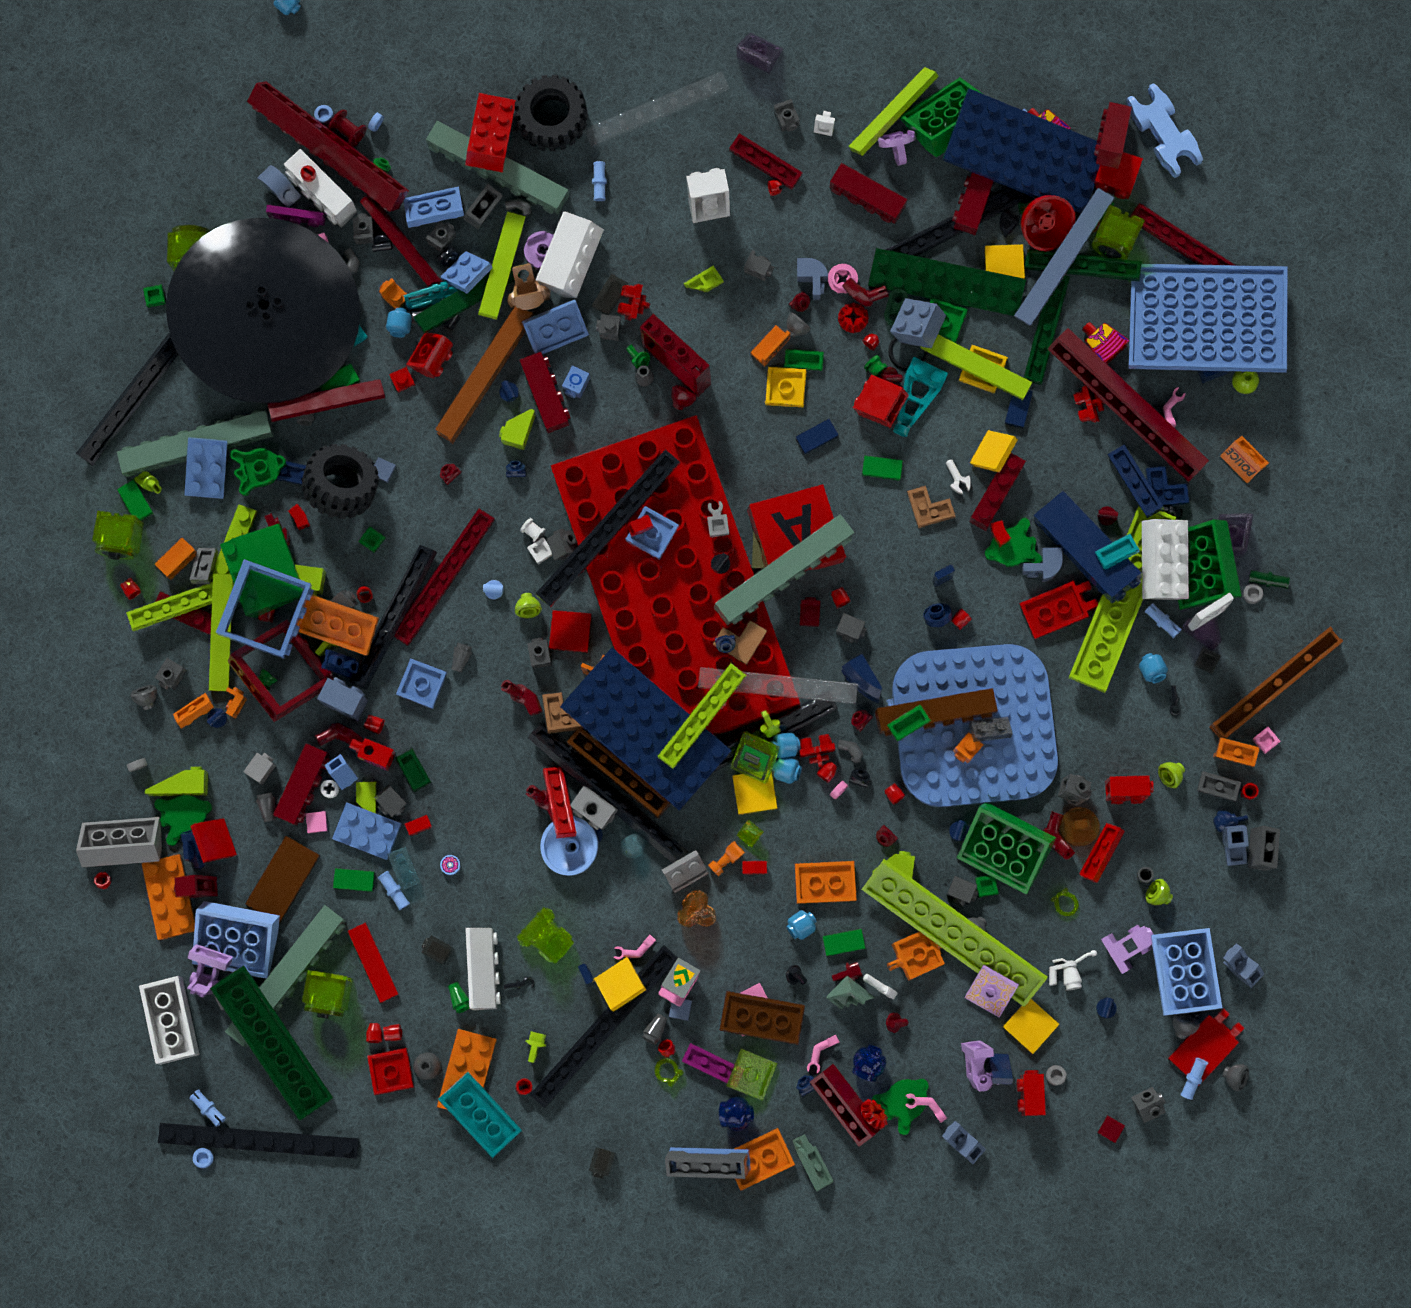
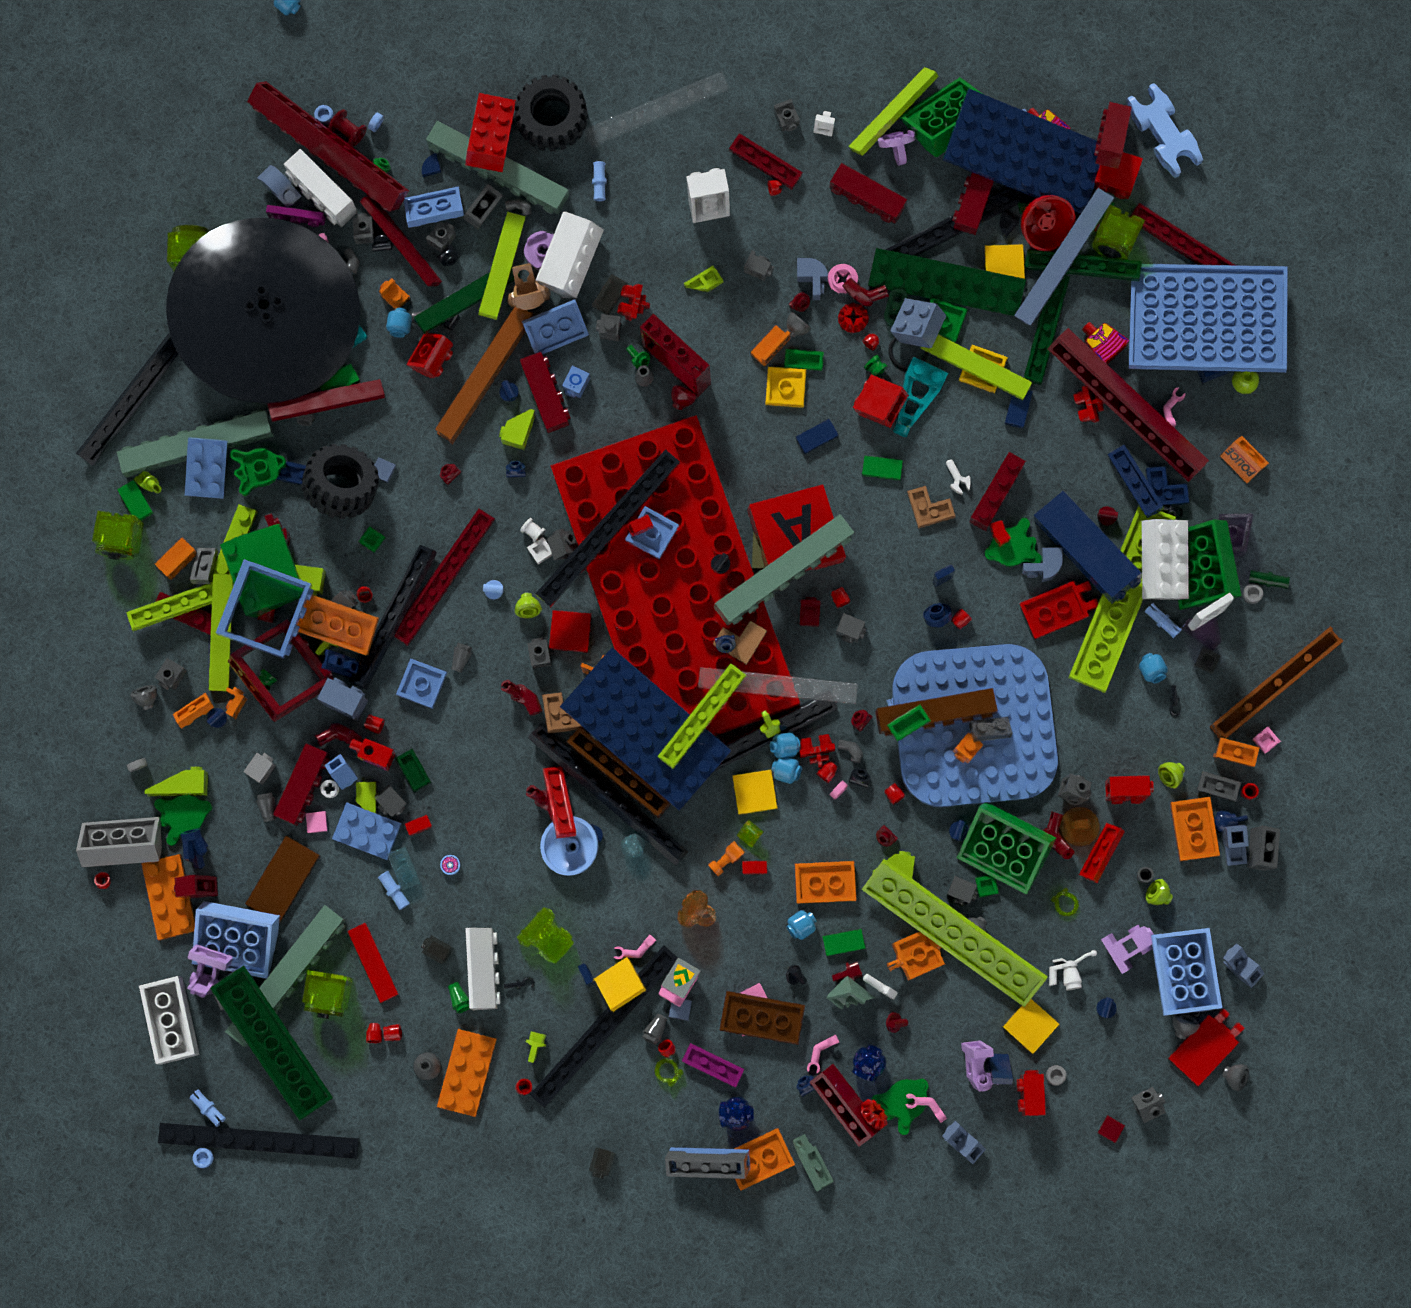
(130, 588): red hose -> none
(154, 296): green tile -> none
(213, 840): red tile -> none
(299, 516): red piece -> none
(306, 176): red hinge -> none
(353, 880): green tile -> none
(390, 1071): red tile -> none
(402, 379): red plate -> none
(431, 166): none -> dark blue tile
(431, 298): teal piece -> none
(466, 272): medium blue plate -> none
(480, 1114): teal tile -> none
(588, 800): light grey brick -> none
(685, 871): light grey plate -> none
(717, 523): light grey plate -> none
(751, 1074): clear neon green tile -> none
(755, 757): clear neon green tile -> none
(758, 52): clear purple slope -> none
(859, 672): dark blue slope -> none
(891, 375): dark red plate -> none
(991, 991): lavender plate -> none
(993, 451): yellow tile -> none
(1117, 551): teal tile -> none
(1194, 829): none -> orange plate
(1194, 1078): light blue pin -> none

